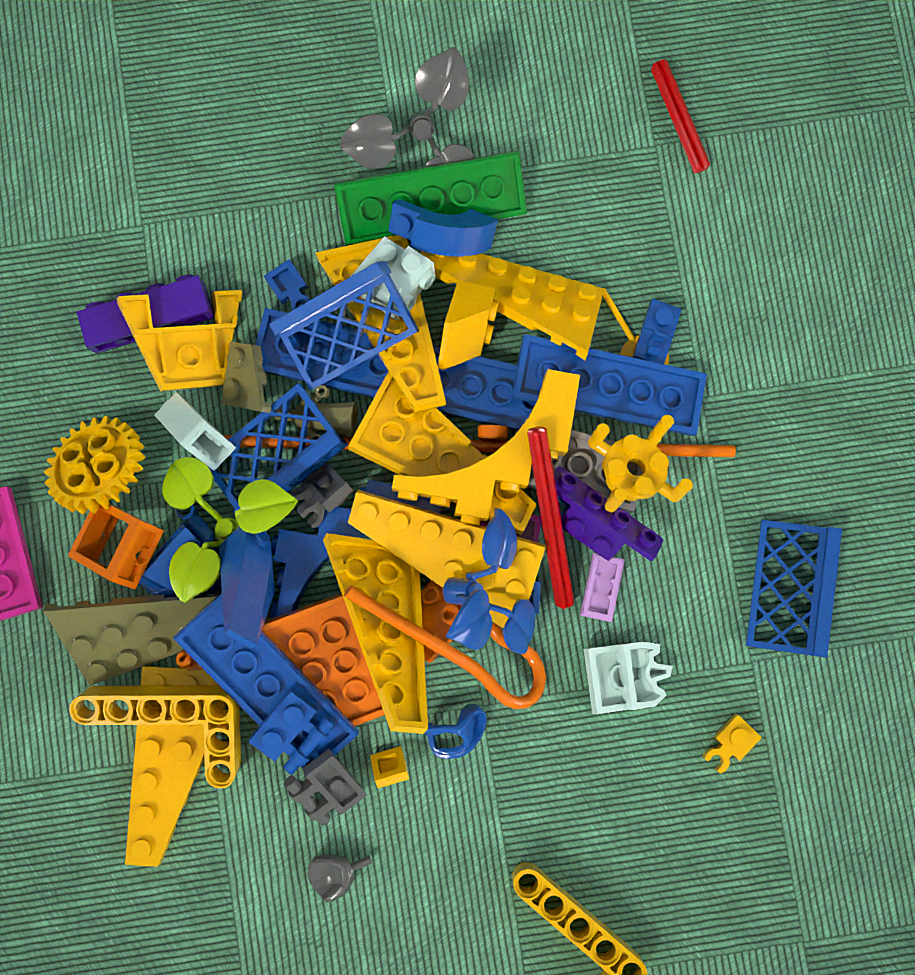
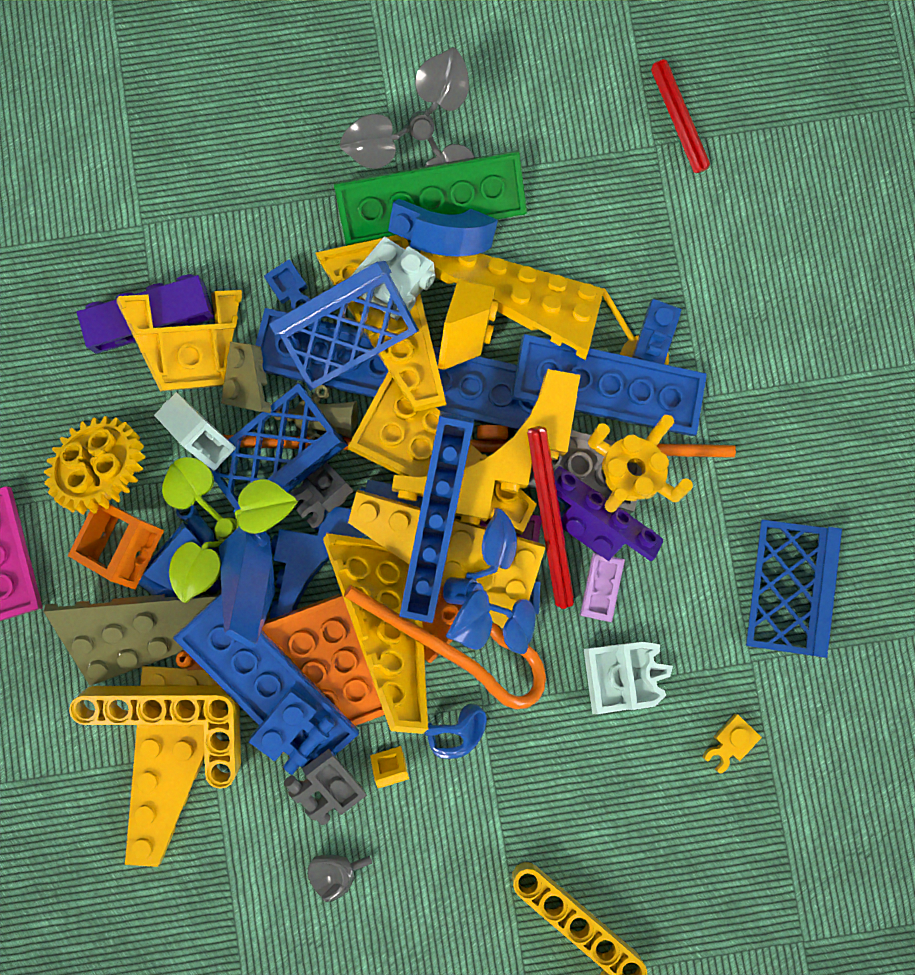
(436, 516): none -> blue brick

